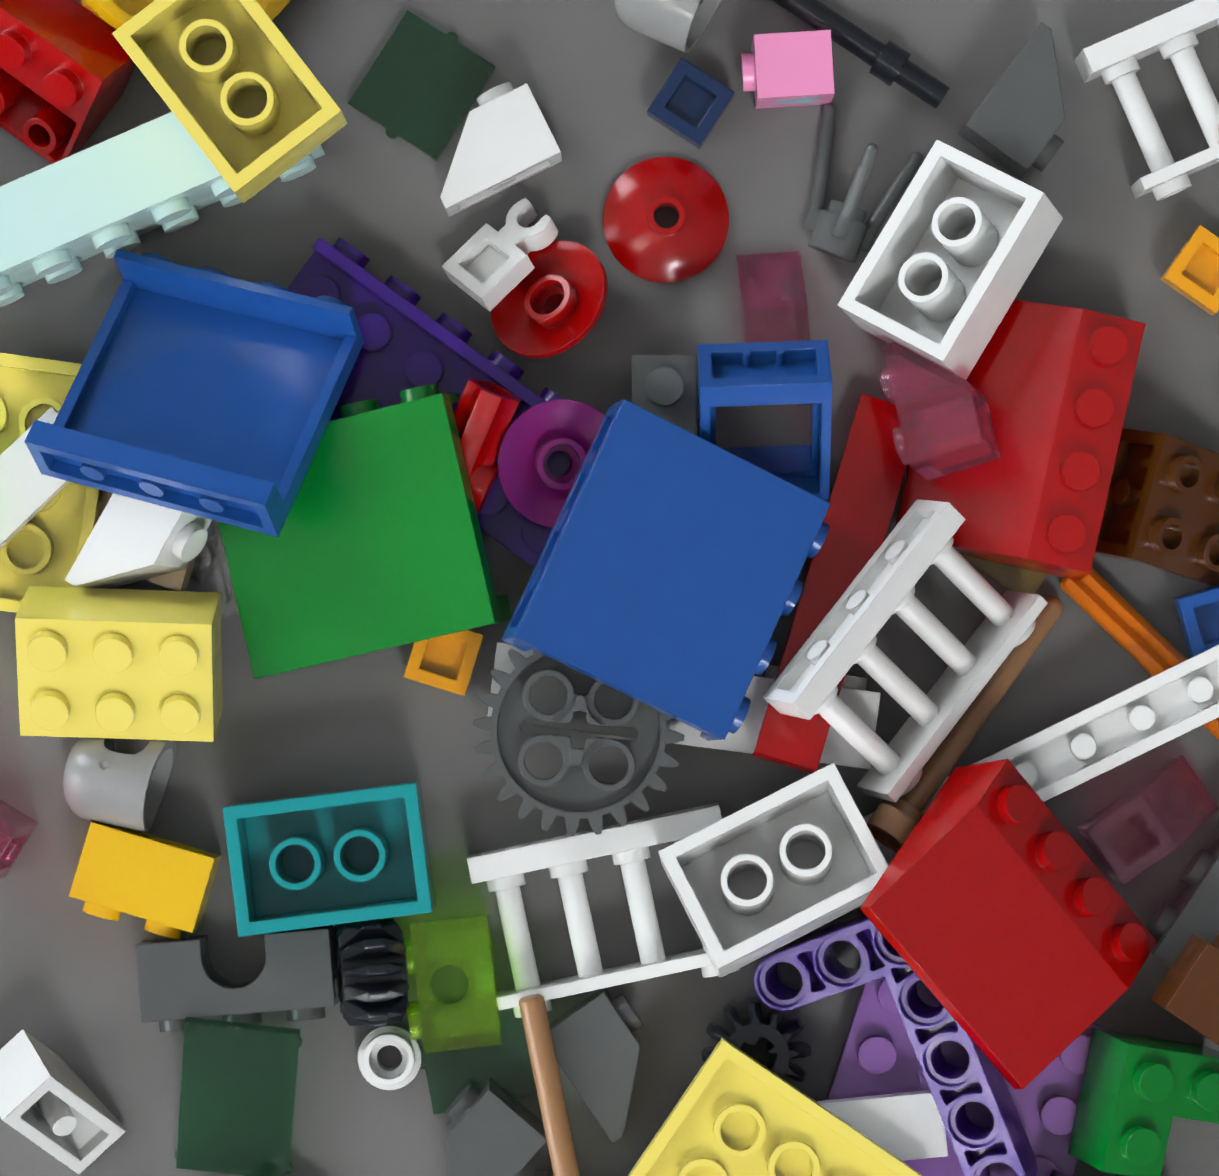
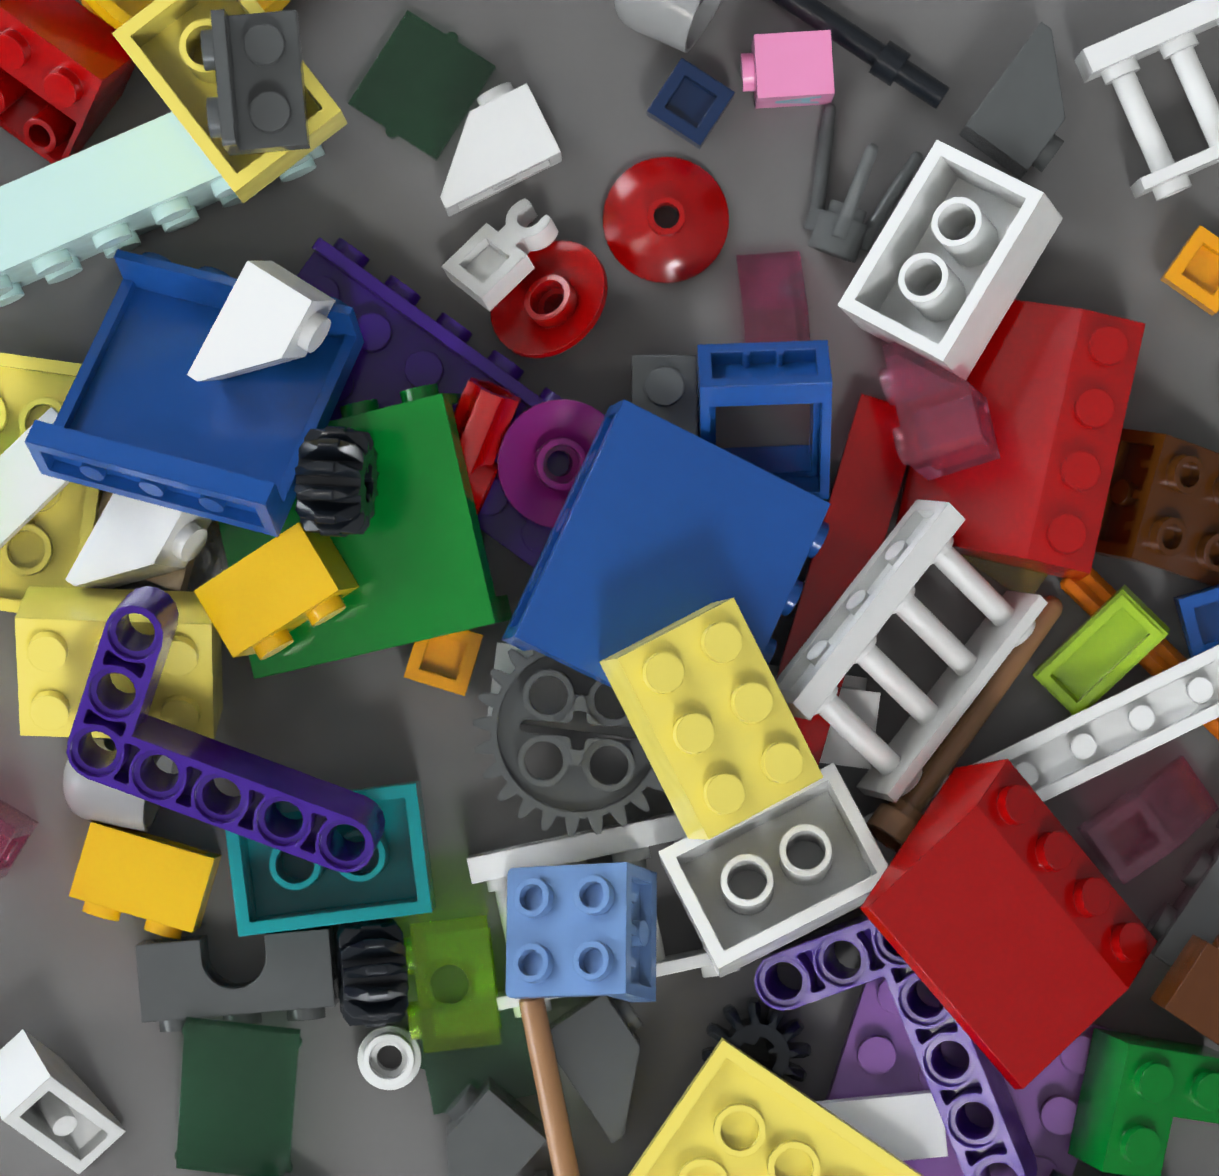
(203, 759): none -> dark purple beam
(257, 82): none -> dark grey bracket
(263, 323): none -> white slope
(276, 591): none -> yellow brick
(336, 481): none -> black gear
(581, 932): none -> medium blue bracket
(711, 719): none -> light yellow brick
(1101, 651): none -> lime tile

